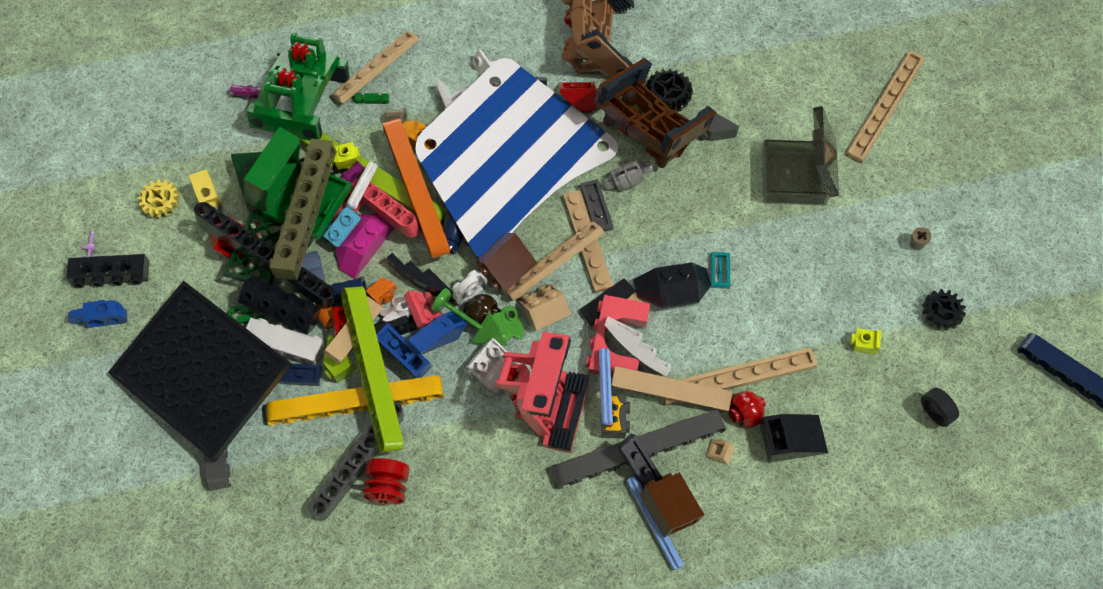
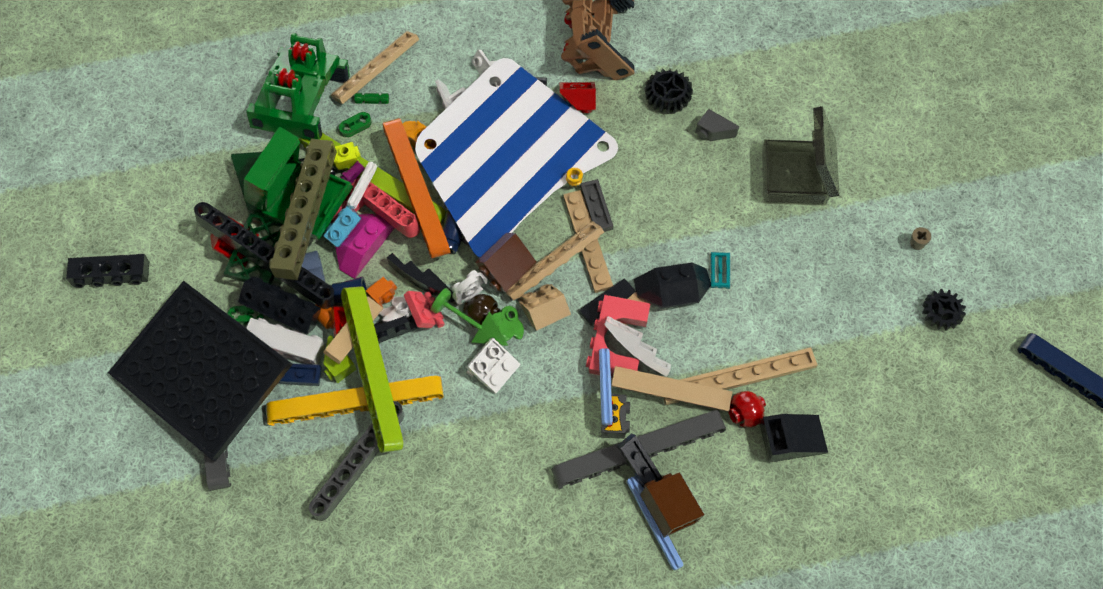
(90, 247): lavender piece -> none
(99, 314): blue piece -> none
(156, 198): light yellow gear -> none
(205, 188): light yellow torso -> none
(245, 91): magenta pin -> none
(355, 125): none -> green beam
(385, 481): red wheel -> none
(395, 114): dark tan bush -> none
(403, 352): blue slope -> none
(438, 333): blue slope -> none
(547, 398): coral container -> none
(572, 171): none -> yellow bush
(628, 175): light grey piece -> none
(659, 128): reddish brown container -> none
(720, 451): tan slope -> none
(860, 345): neon yellow brick -> none
(885, 107): tan tile -> none
(940, 407): black tyre -> none

